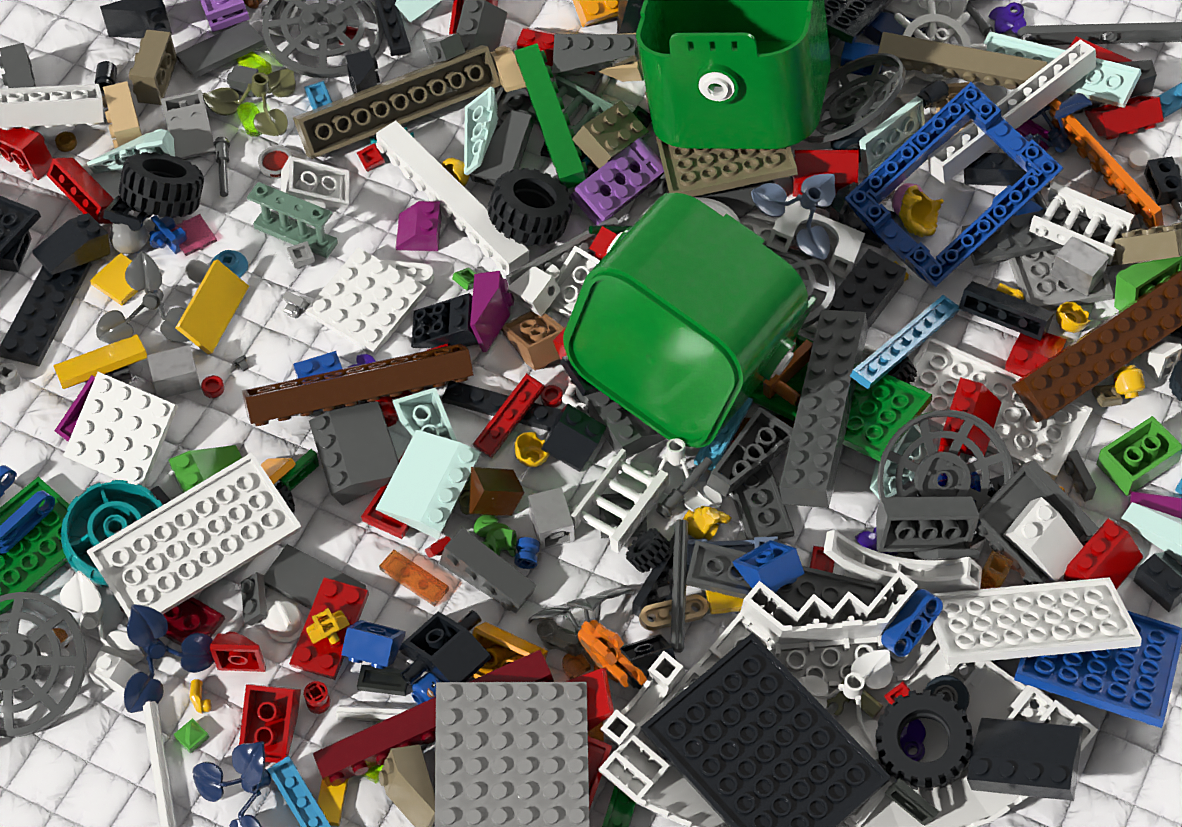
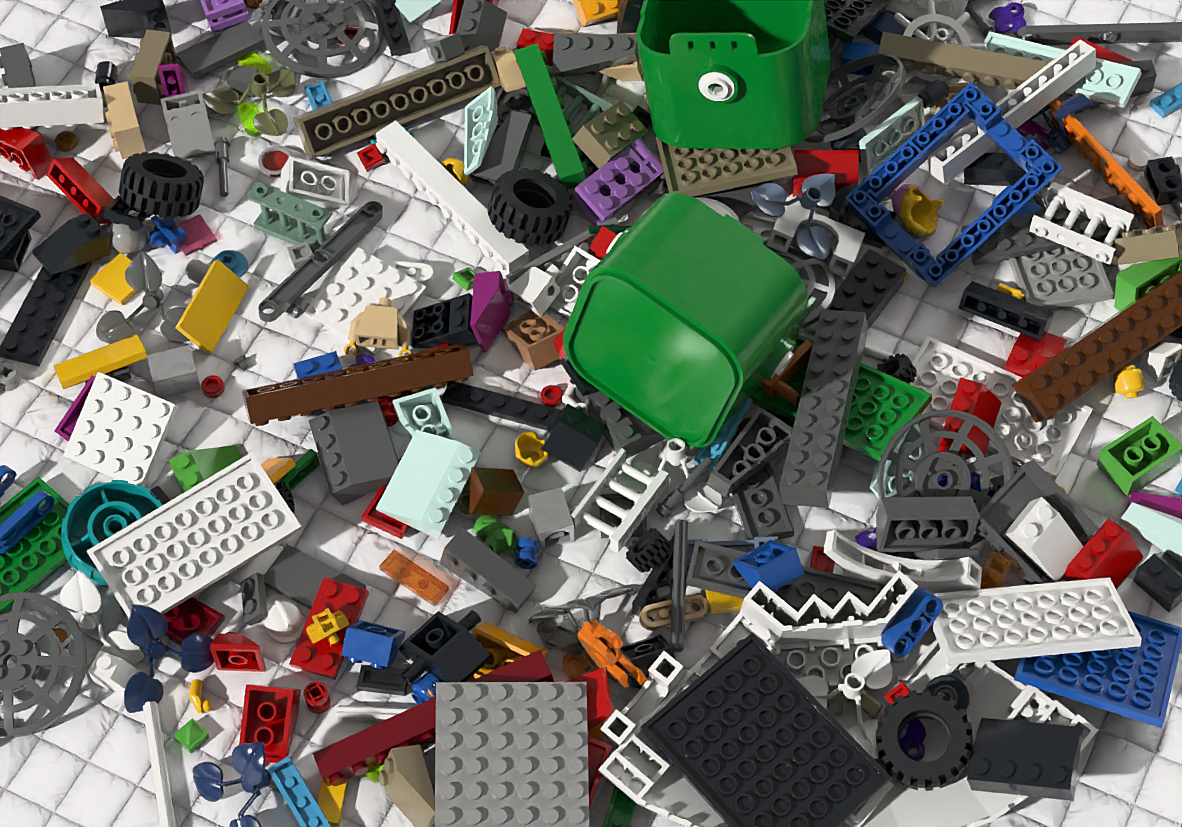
(156, 141): light aqua wedge -> none
(173, 80): none -> magenta slope
(312, 270): none -> dark grey beam
(362, 71): black slope -> none
(379, 328): none -> tan torso
(419, 227): magenta slope -> none
(437, 548): red tile -> none
(509, 415): red tile -> none
(704, 520): yellow head -> none
(904, 342): dark azure plate -> none
(911, 802): pearl dark grey tile -> none
(1072, 317): yellow hair -> none
(1079, 266): flat silver piece -> none
(1082, 479): dark grey plate -> none
(1107, 395): dark tan tile -> none
(1138, 113): red slope -> none

